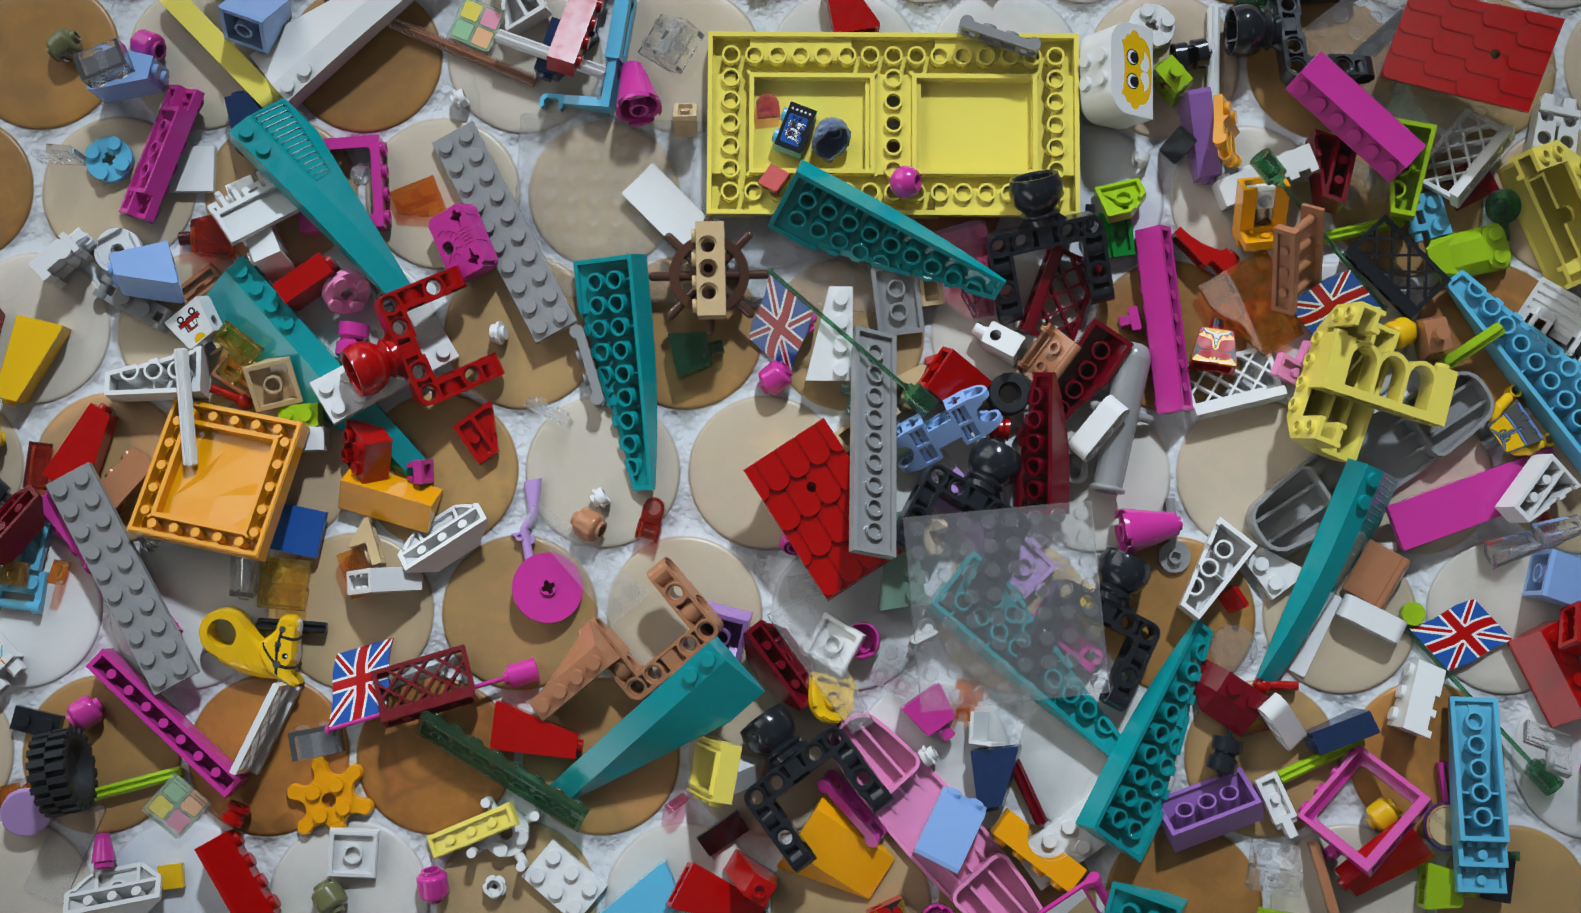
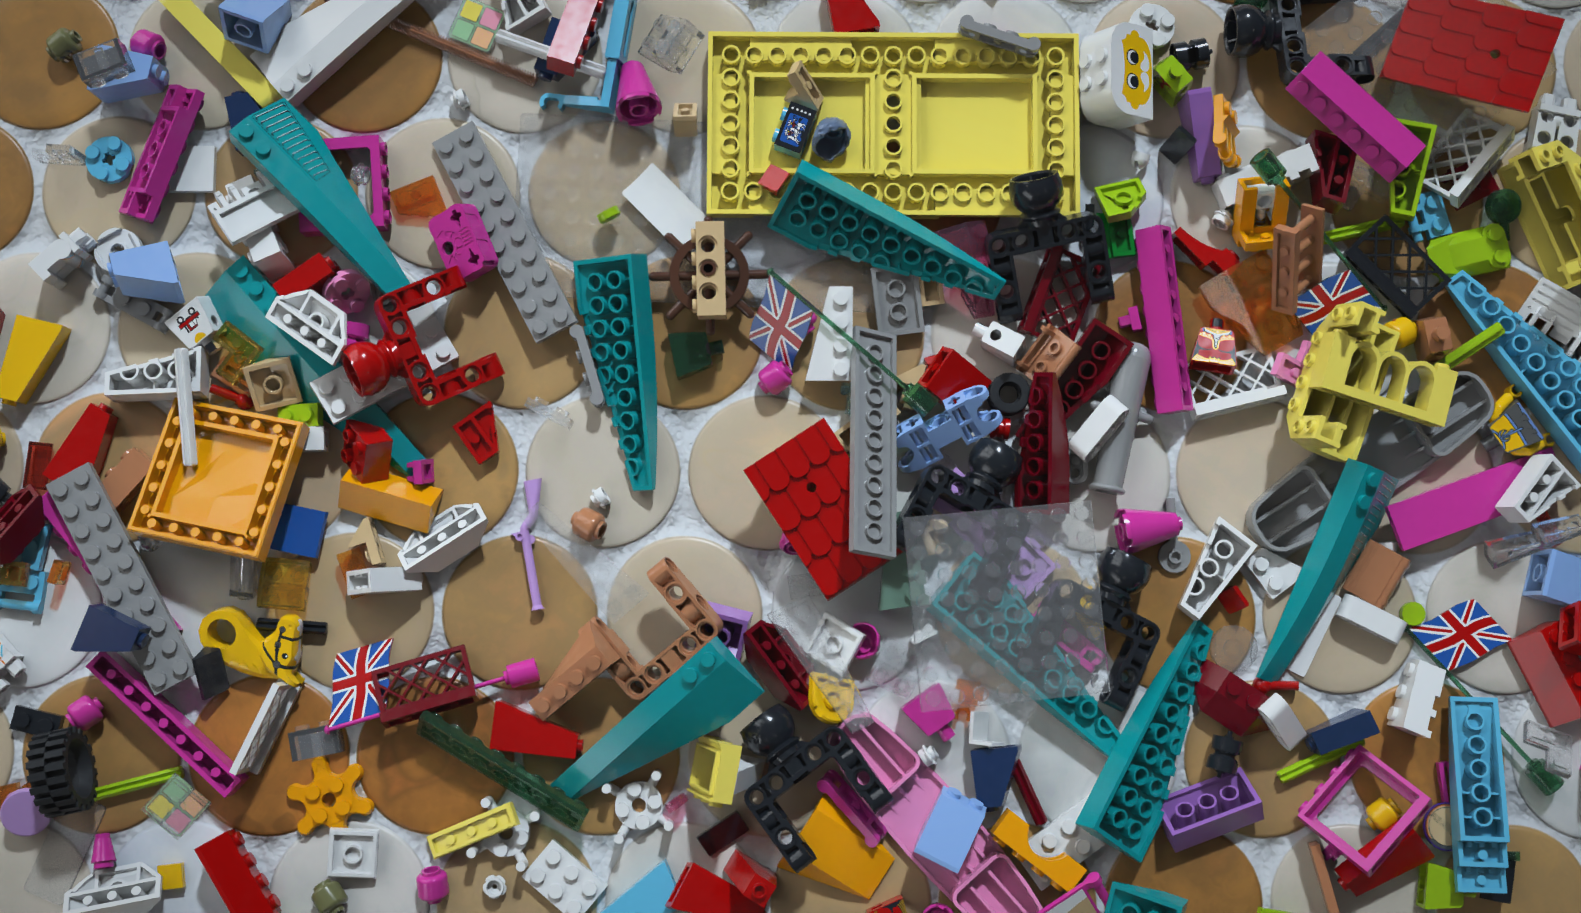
(110, 631): none -> dark blue slope
(207, 239): clear red torso -> none
(210, 672): none -> black slope
(216, 274): nougat tile -> none
(235, 814): red wheel -> none
(311, 322): none -> white wedge
(498, 333): white plate -> none
(541, 605): dark pink piece -> none
(609, 214): none -> lime tile
(633, 819): none -> white plate
(650, 521): clear red piece -> none
(767, 106): clear pink tile -> none
(804, 88): none -> tan slope
(905, 182): dark pink piece -> none
(1213, 41): white axle -> none
(1222, 219): none -> white plate
(1275, 868): clear slope -> none
(1277, 803): white hinge -> none

